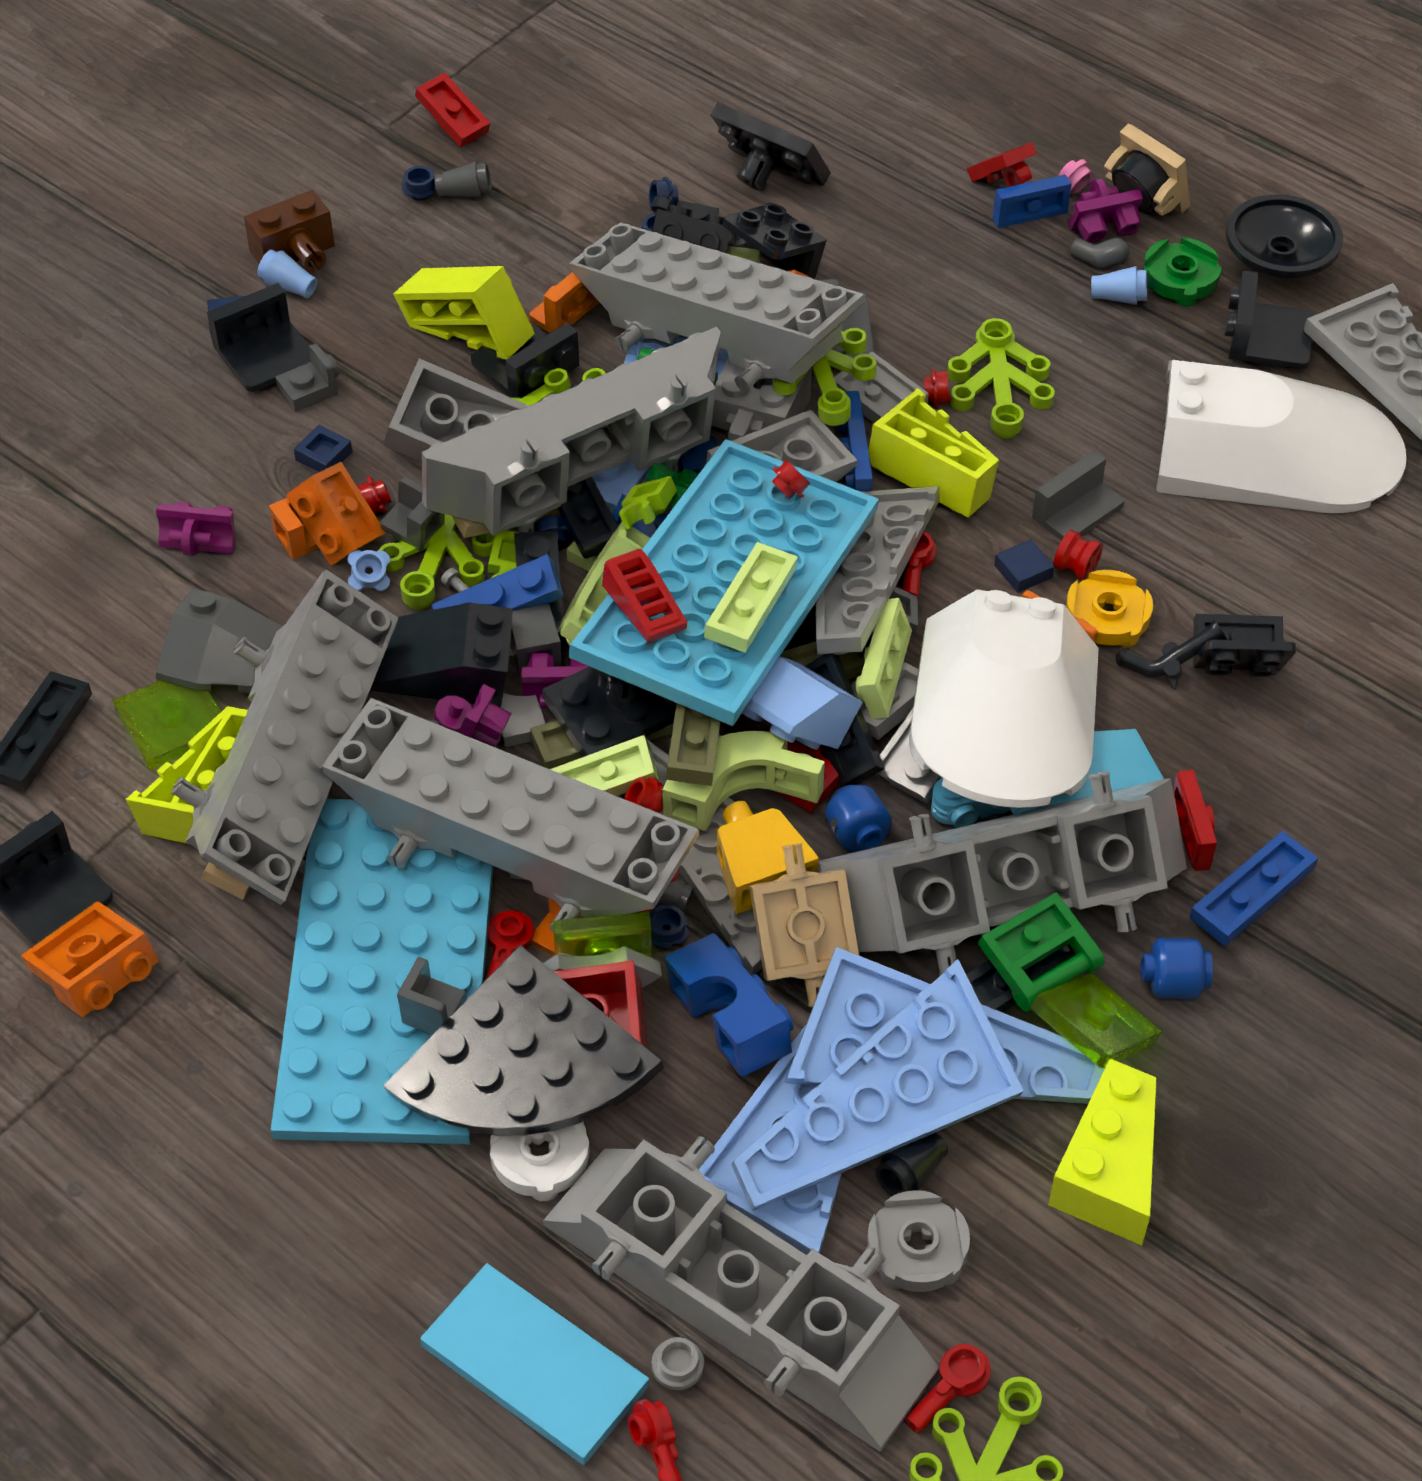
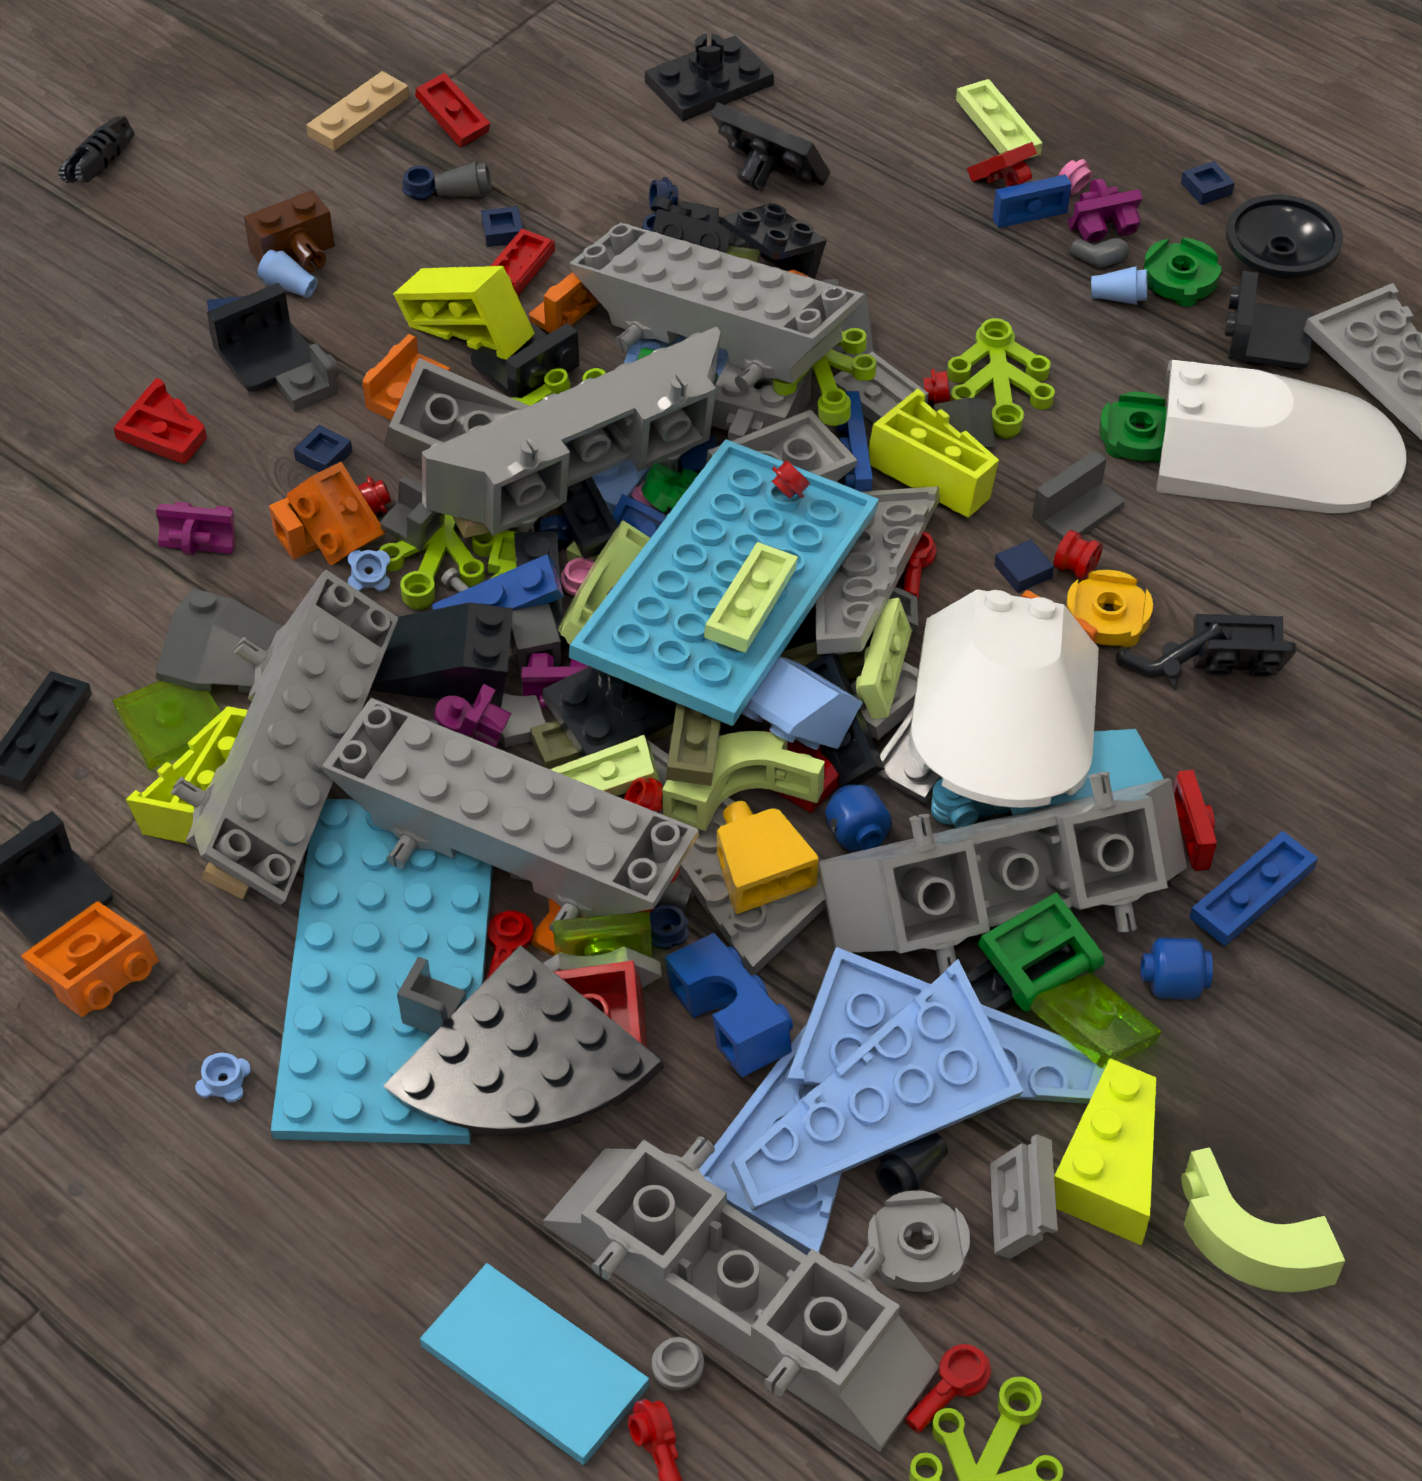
(97, 151): none -> black hinge
(161, 425): none -> red wing
(218, 1066): none -> light blue plate
(357, 111): none -> tan plate
(388, 379): none -> orange bracket
(500, 225): none -> dark blue tile
(525, 257): none -> red plate
(546, 1174): white plate -> none
(574, 574): none -> bright pink plate
(636, 570): red slope -> none
(647, 501): lime plate -> none
(709, 76): none -> black plate
(802, 921): tan plate -> none
(971, 416): none -> dark grey panel
(996, 117): none -> yellowish green plate
(1023, 1197): none -> light grey plate
(1119, 430): none -> green plate
(1152, 169): tan piece -> none
(1207, 182): none -> dark blue tile
(1251, 1250): none -> yellowish green arch

